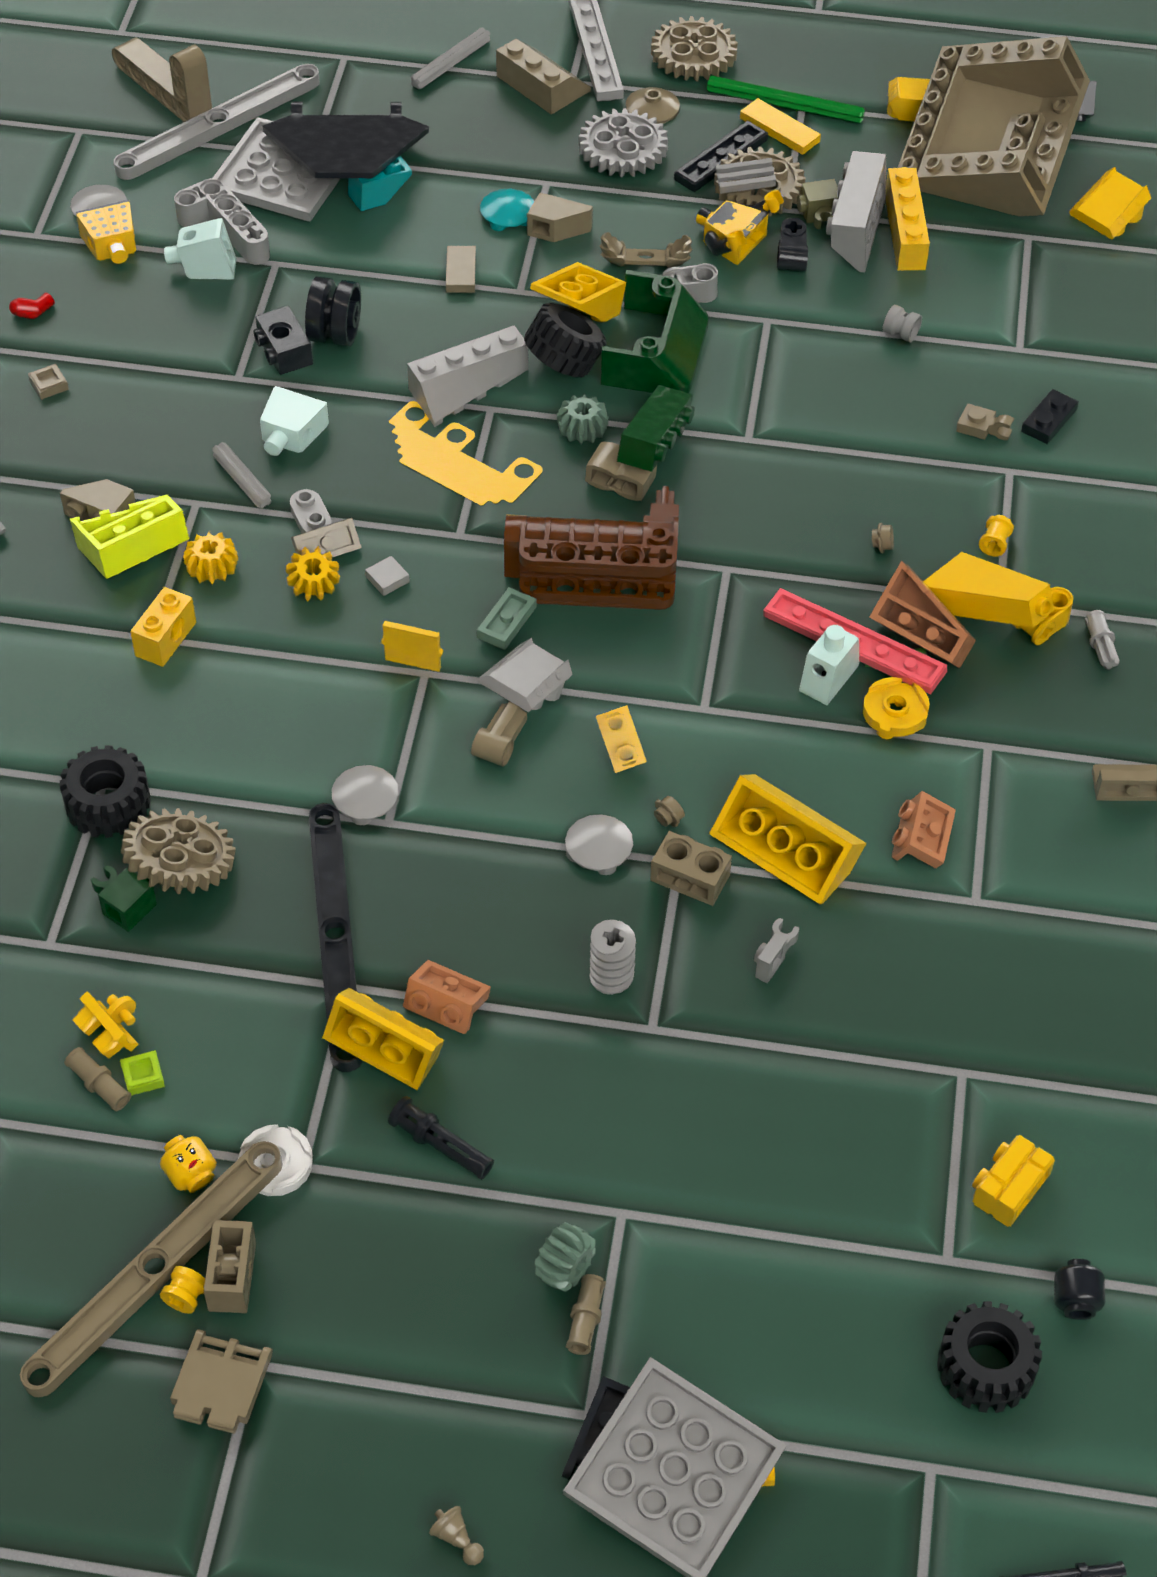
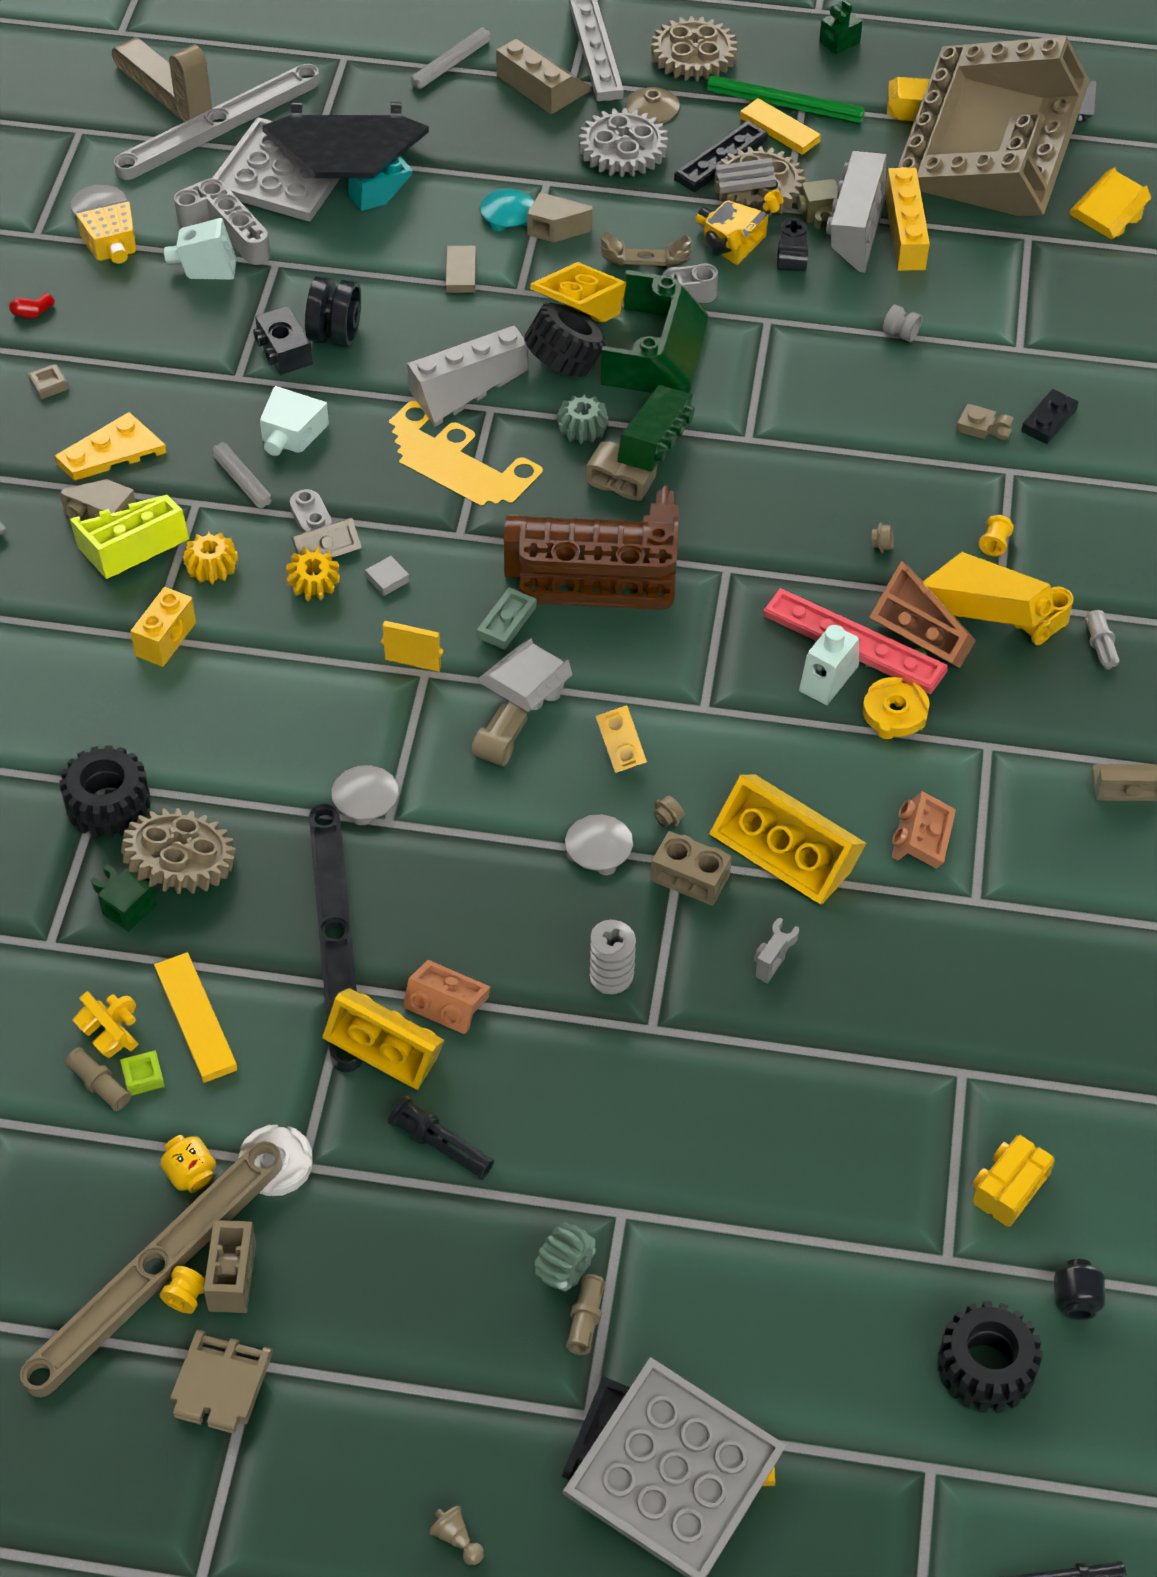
(117, 442): none -> yellow wing
(195, 1017): none -> yellow tile
(840, 29): none -> dark green brick

